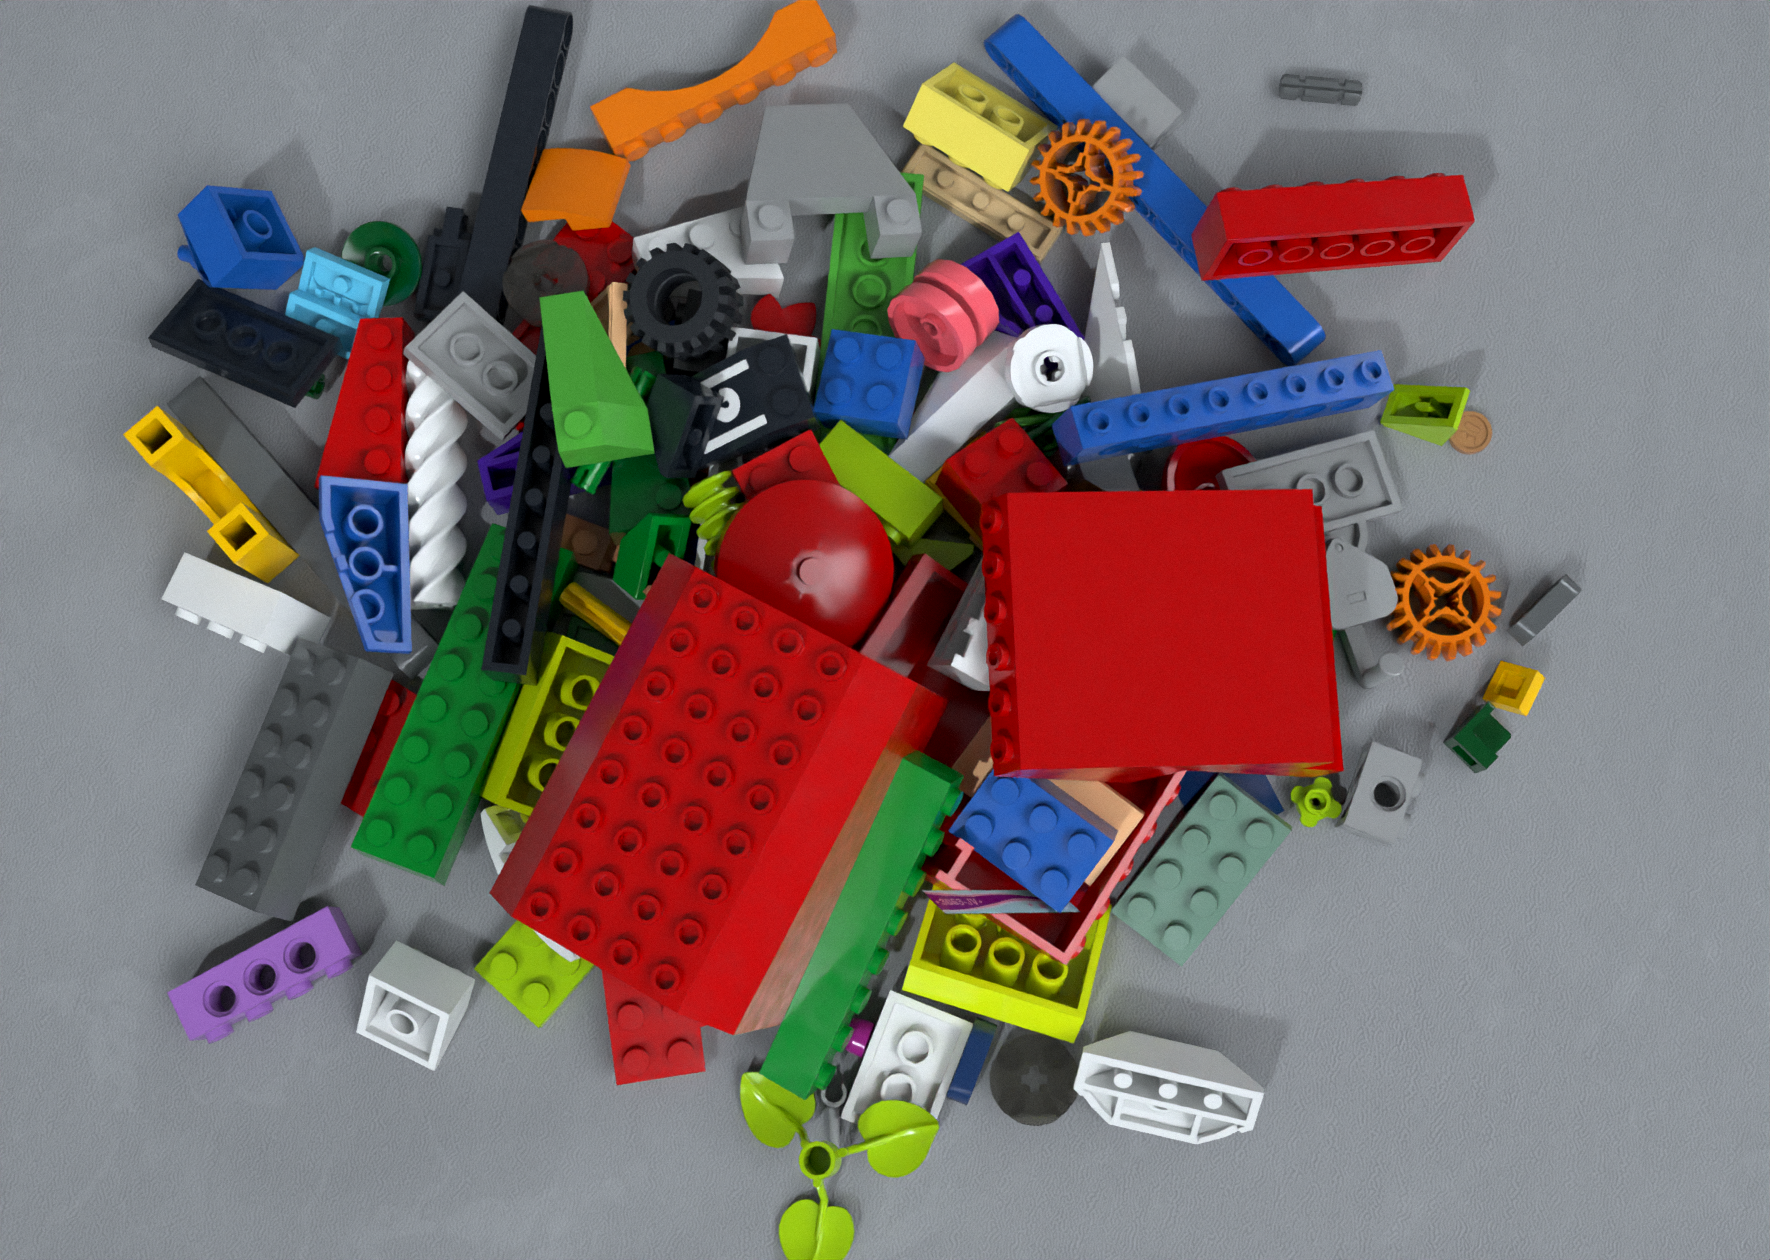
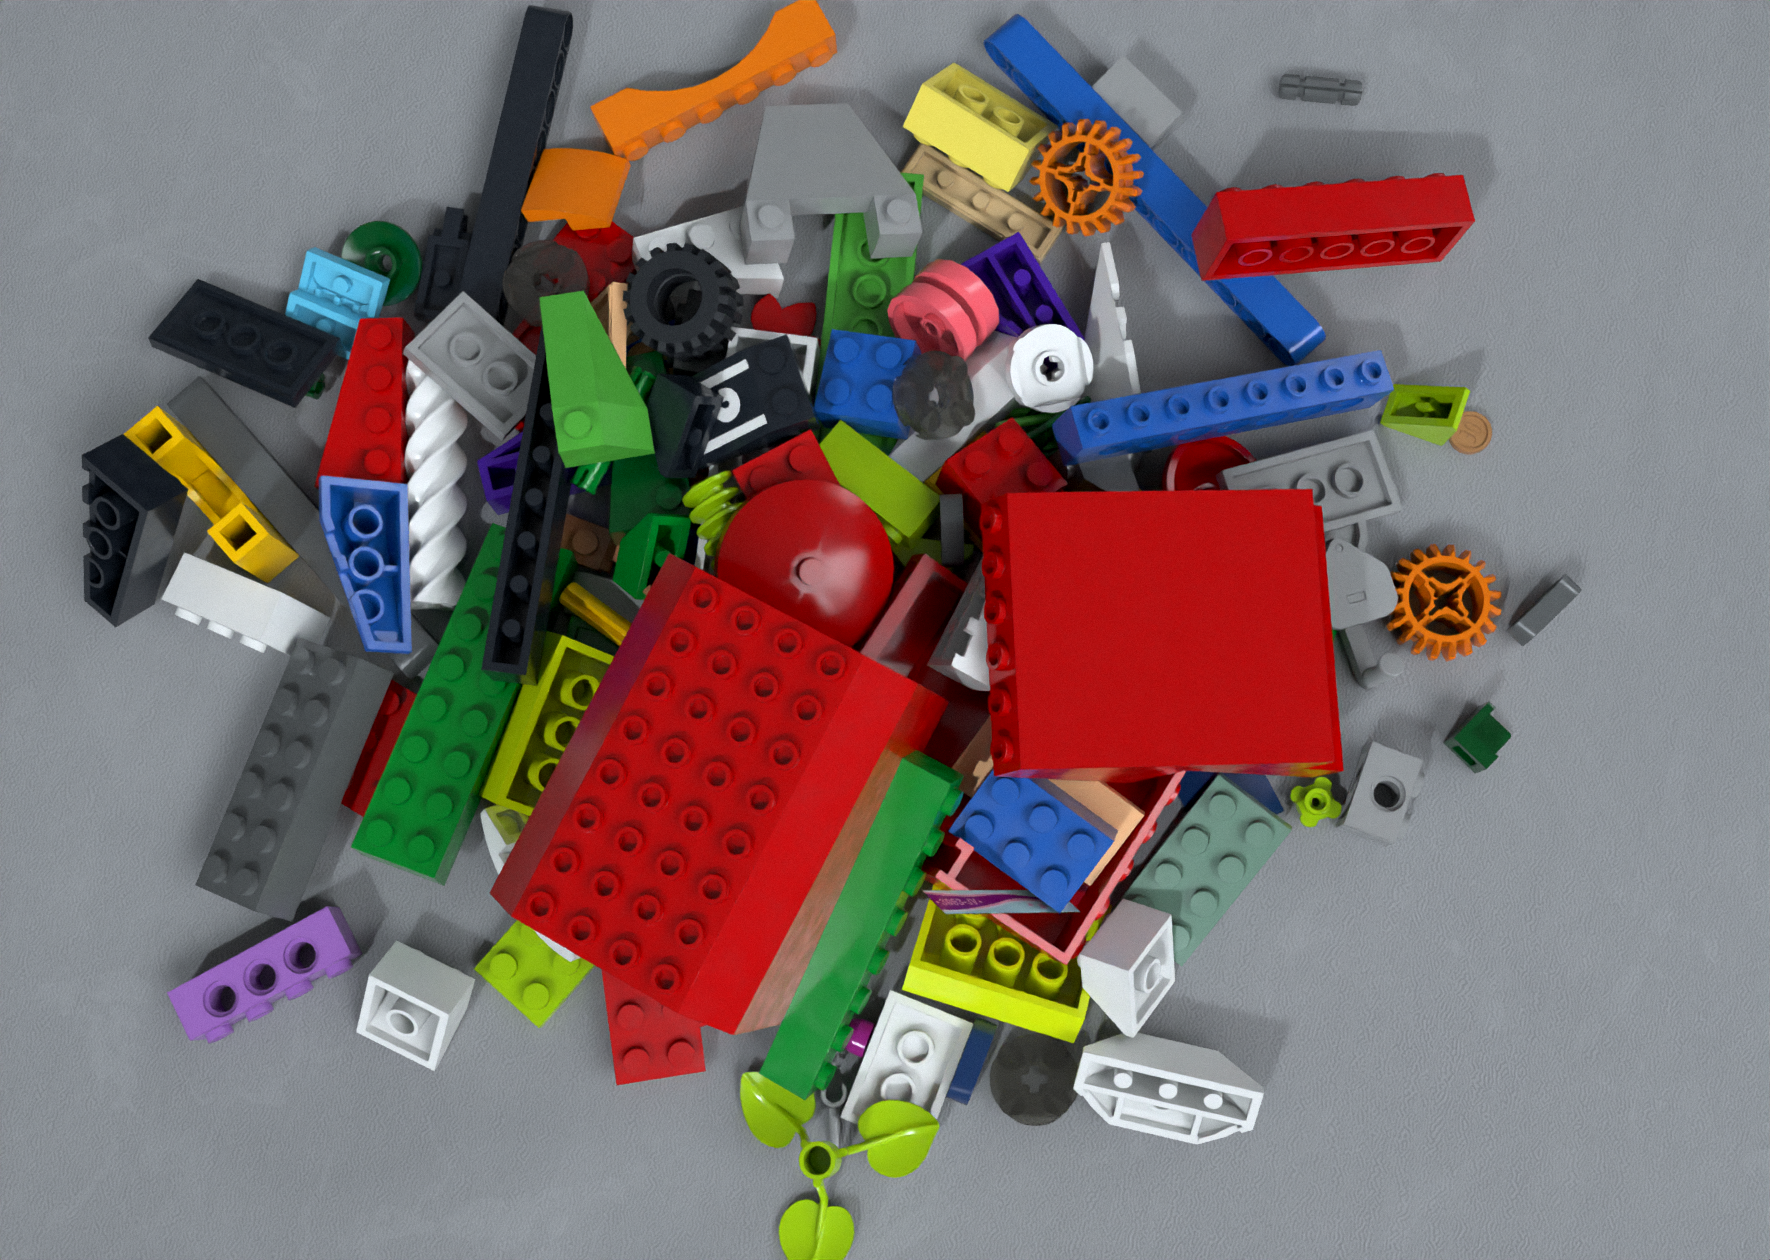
(129, 528): none -> black wedge
(238, 239): blue piece -> none
(951, 530): none -> dark grey beam
(954, 389): none -> clear smoke plate
(1129, 964): none -> white slope
(1514, 688): yellow plate -> none

